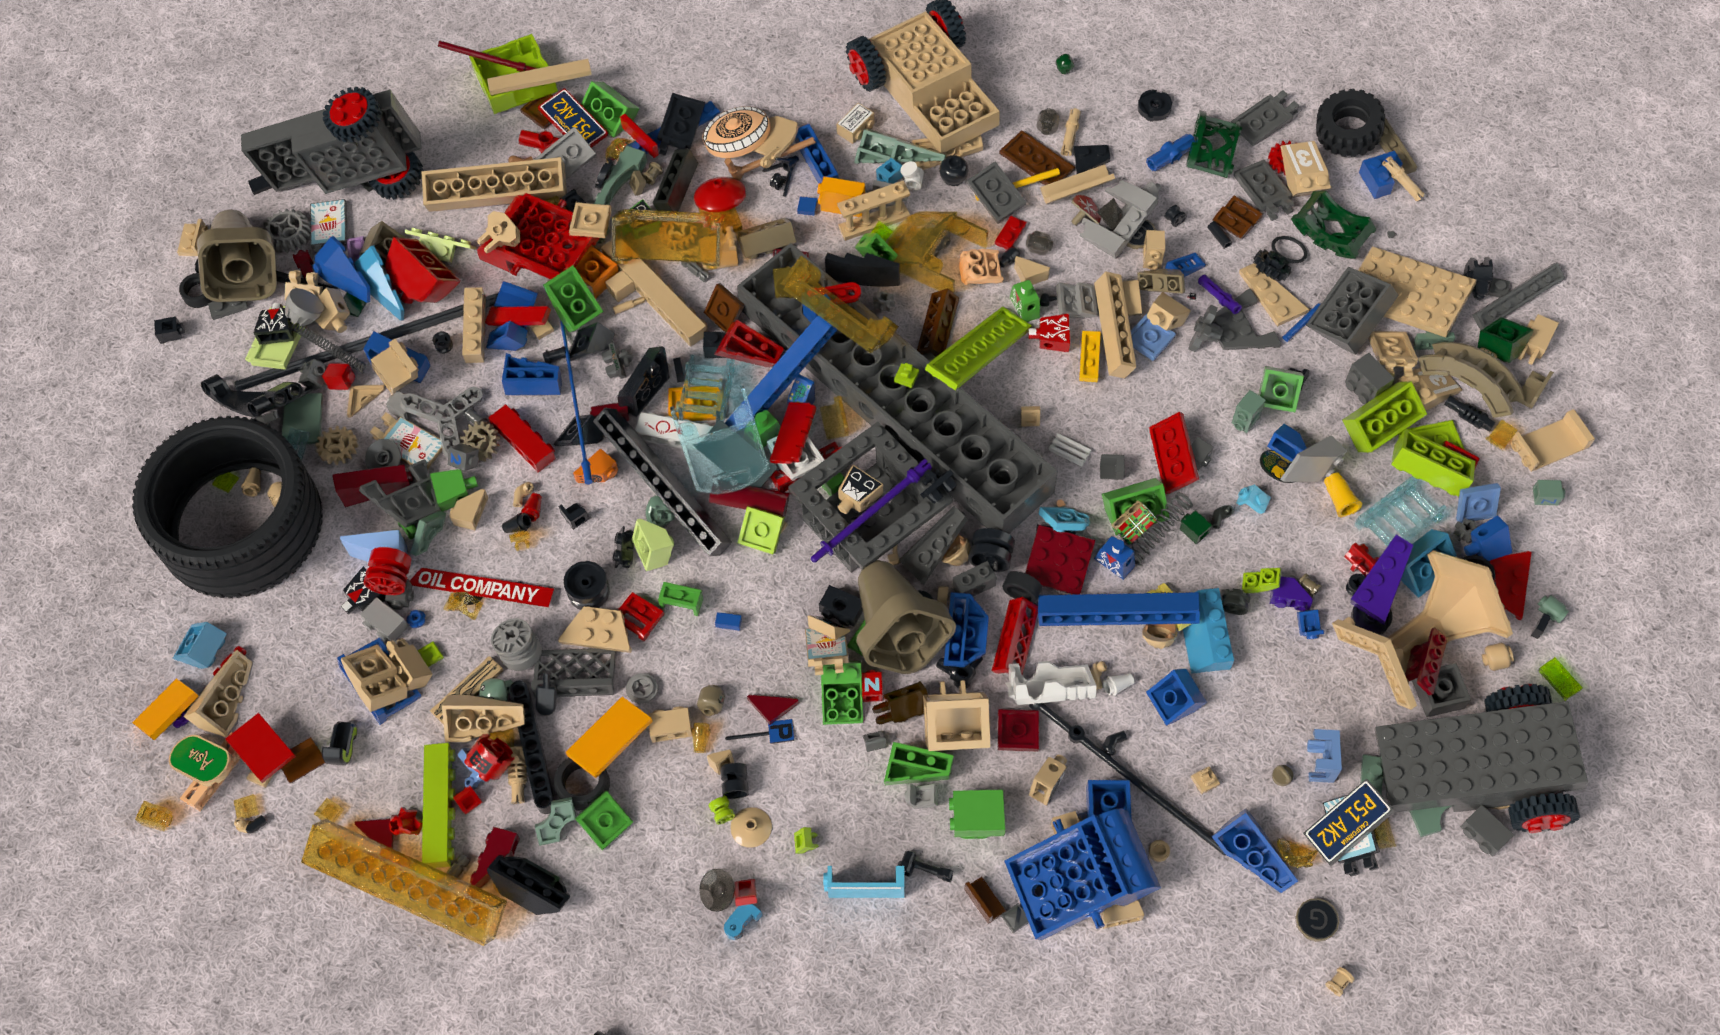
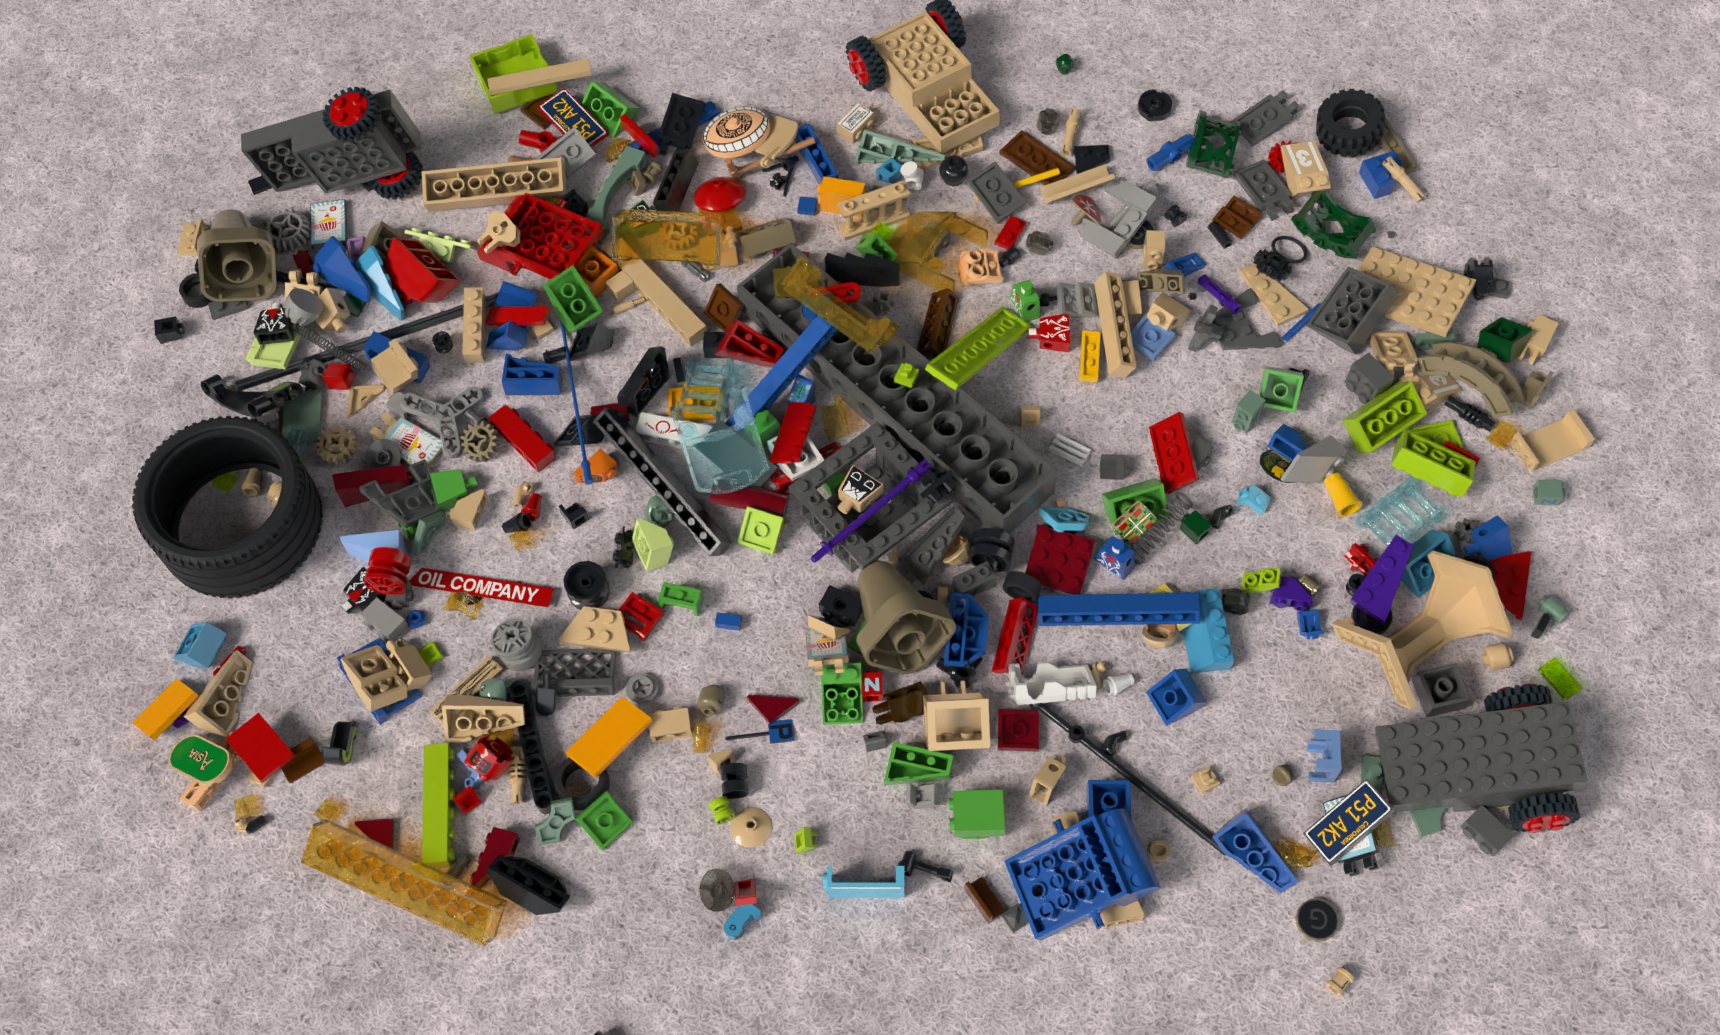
(146, 816): clear yellow brick -> none
(405, 822): red piece -> none
(463, 457): dark grey brick -> none
(521, 66): dark red bar -> none
(590, 220): tan tile -> none
(605, 172): black tile -> none
(618, 359): dark grey hips -> none
(1030, 270): tan slope -> none
(1111, 214): clear smoke brick -> none
(1426, 661): dark red bracket -> none
(1478, 502): medium blue plate -> none
(1519, 296): dark grey tile -> none

